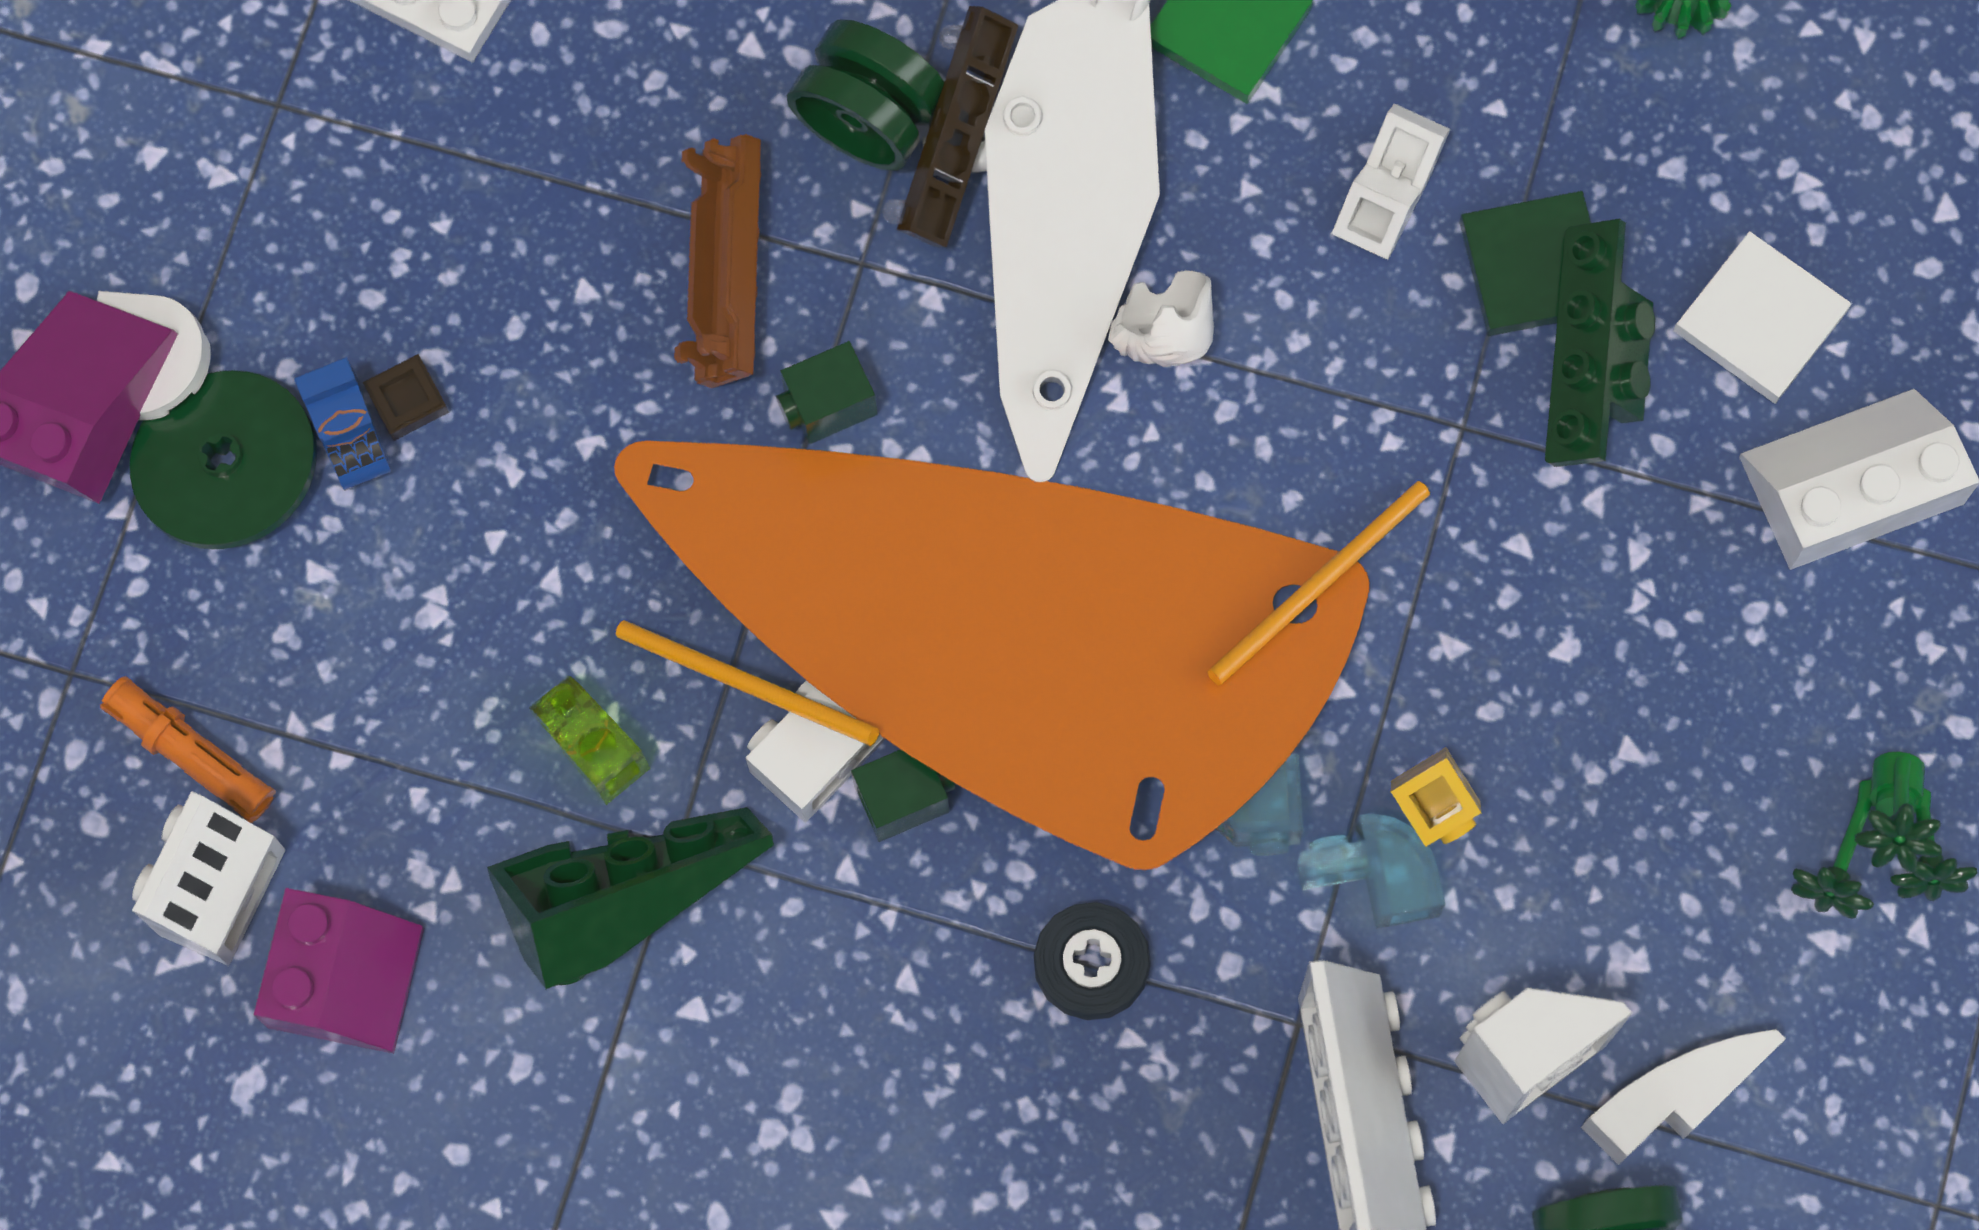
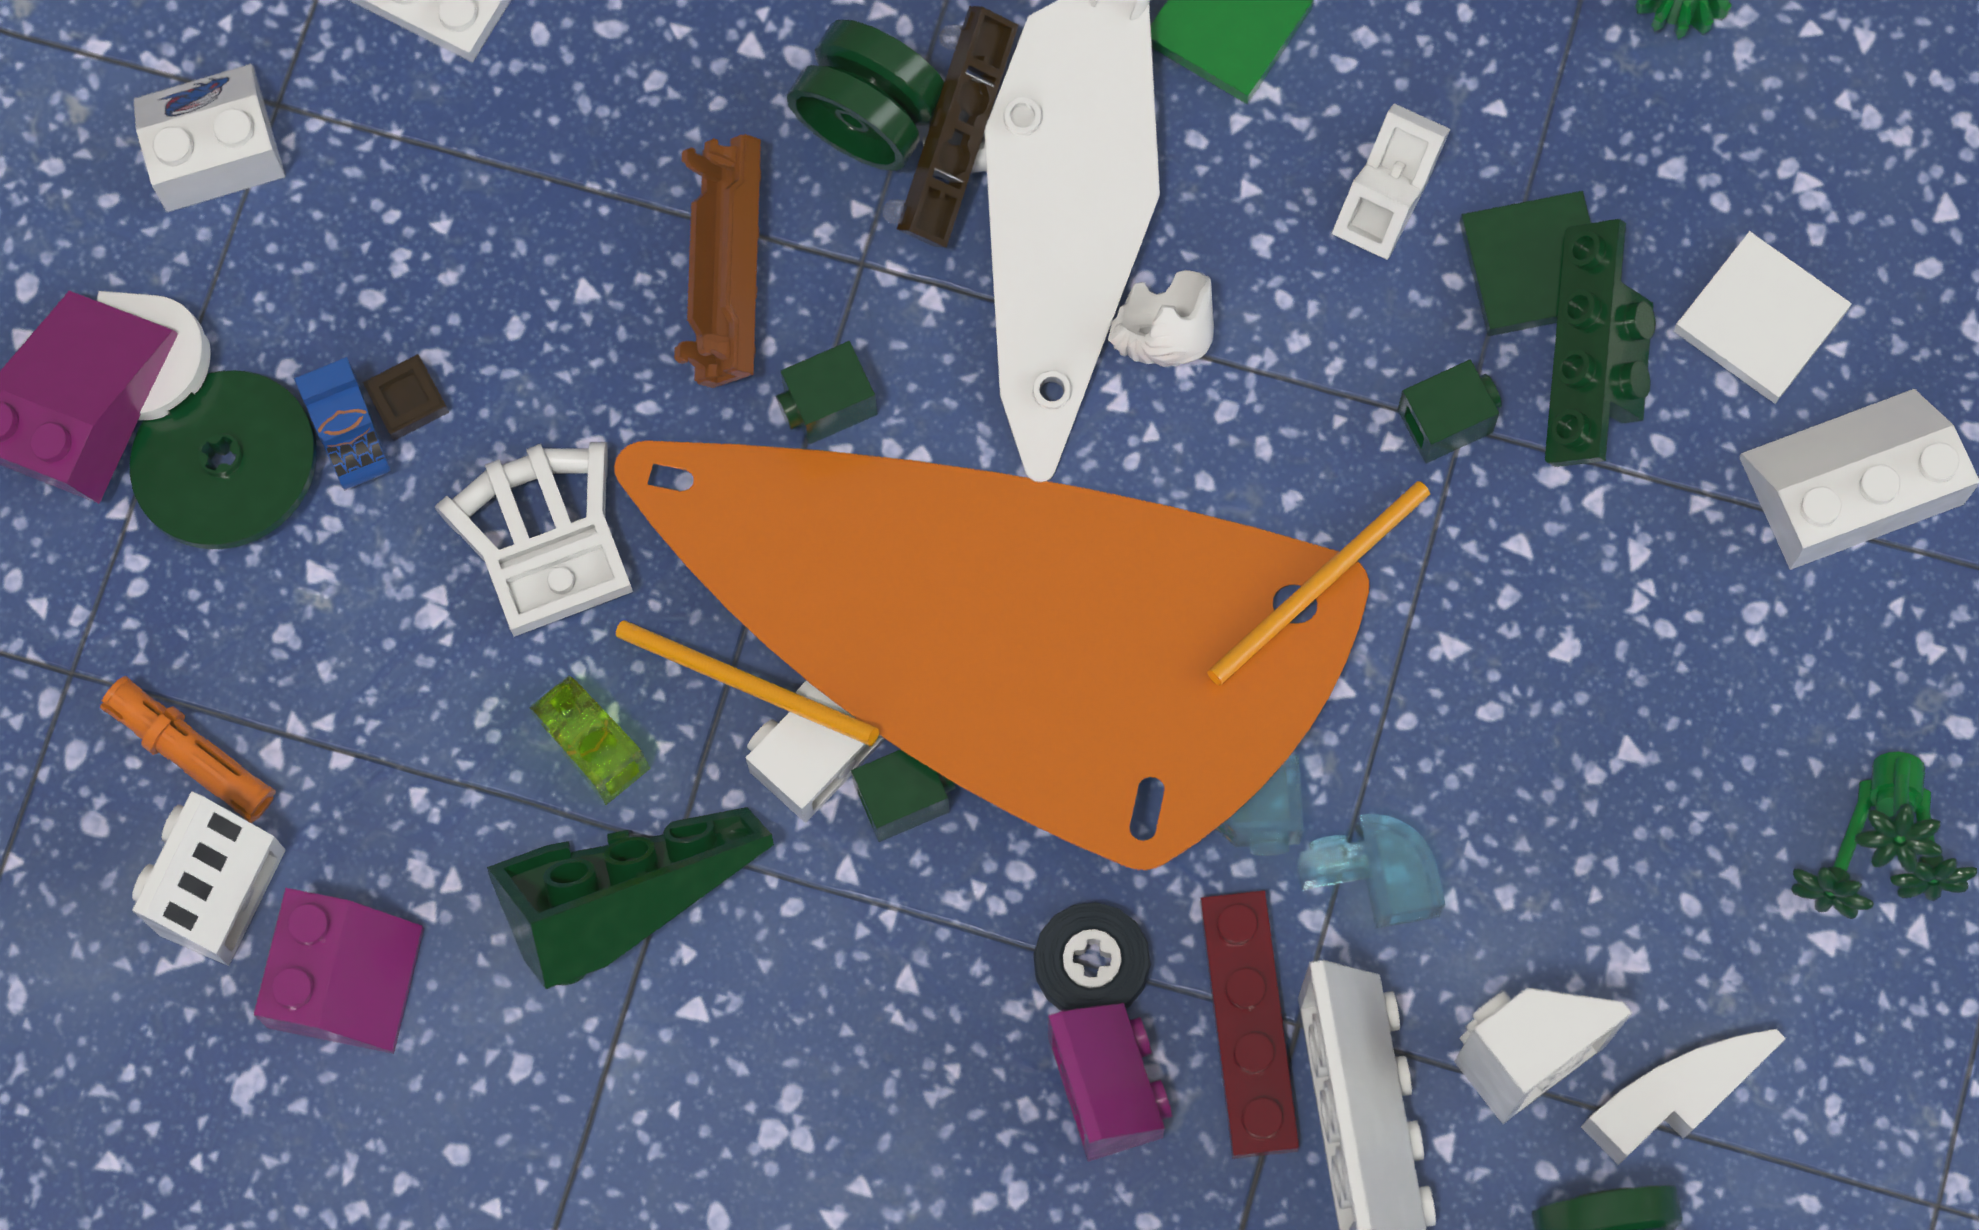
(207, 138): none -> white slope
(554, 571): none -> white plate
(1106, 1079): none -> magenta slope
(1249, 1025): none -> dark red plate
(1437, 799): yellow brick -> none
(1450, 410): none -> dark green brick

